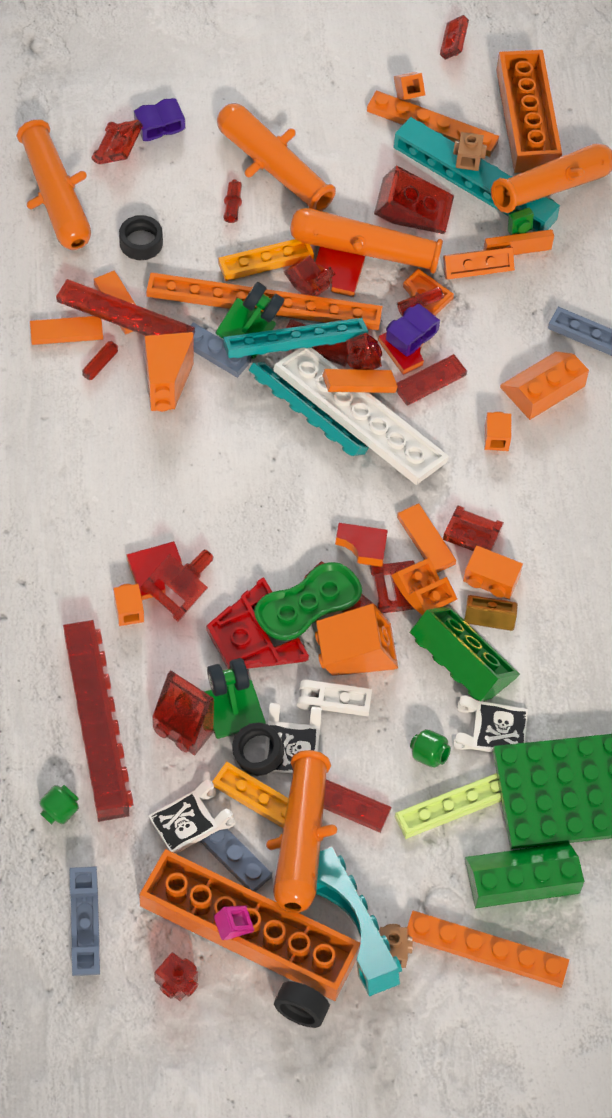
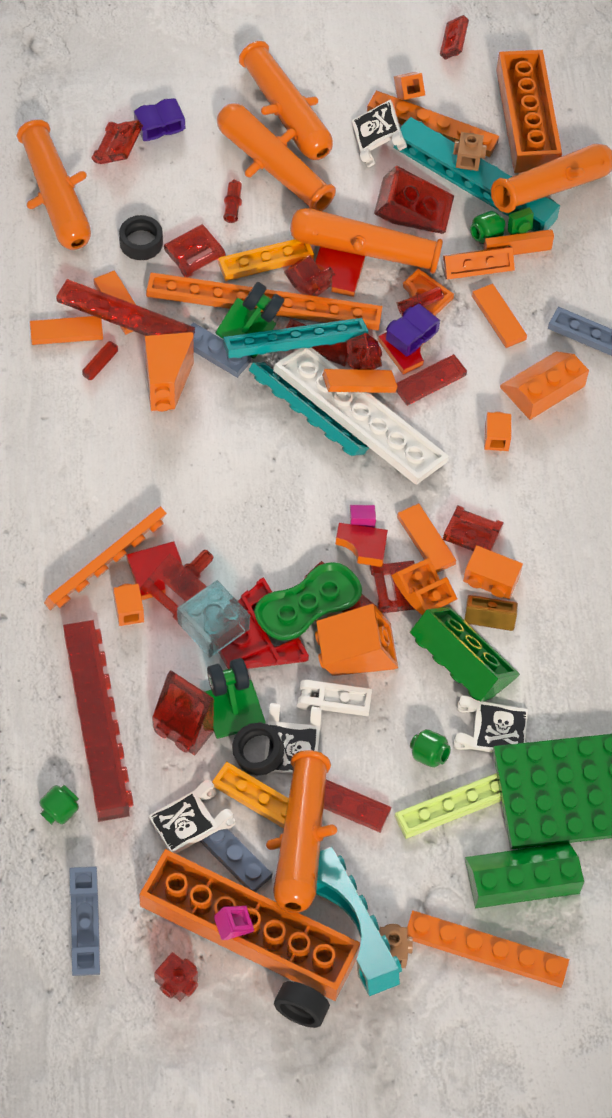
(99, 564): none -> orange plate
(190, 245): none -> clear red plate
(213, 618): none -> clear light blue brick
(287, 102): none -> orange piece
(363, 515): none -> dark pink slope
(376, 129): none -> flag
(487, 226): none -> green head
(499, 315): none -> orange tile

